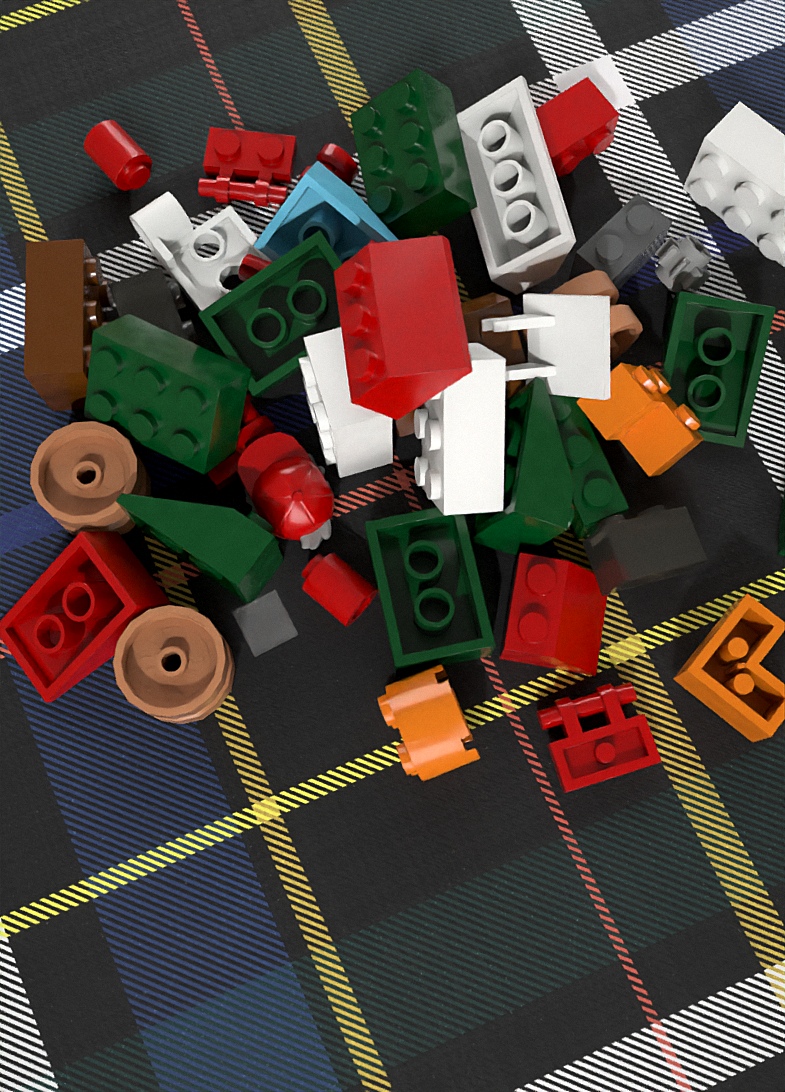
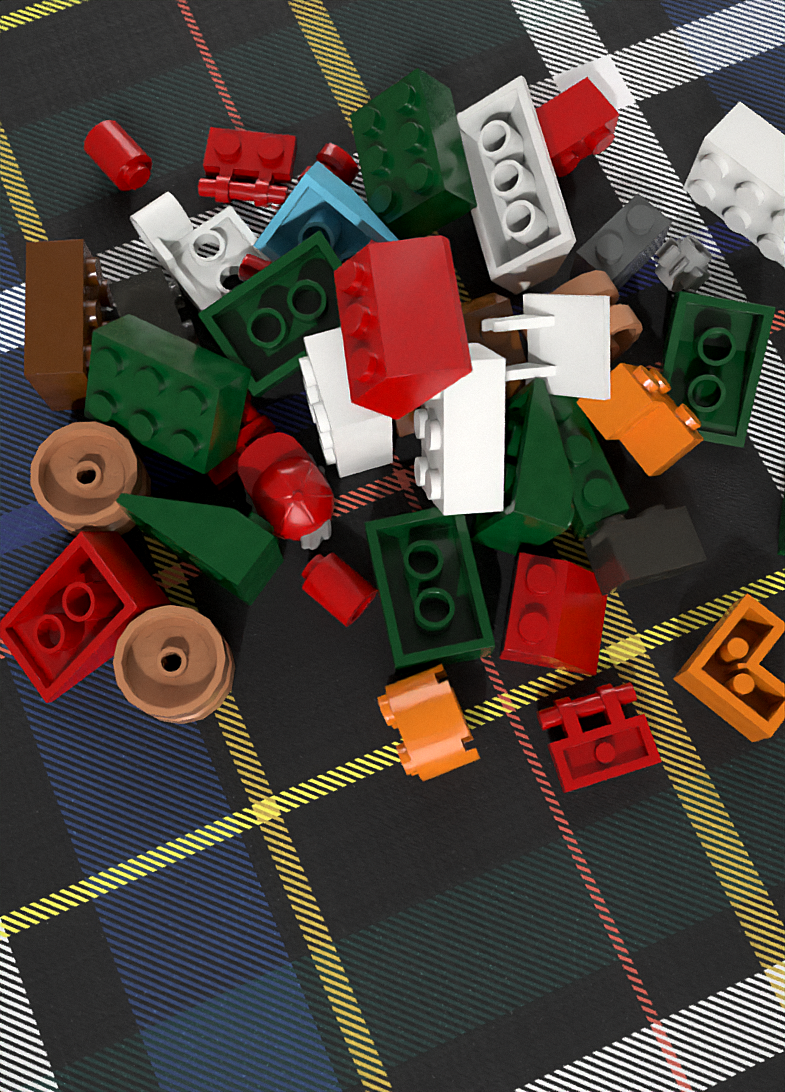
(265, 623): clear tile -> none

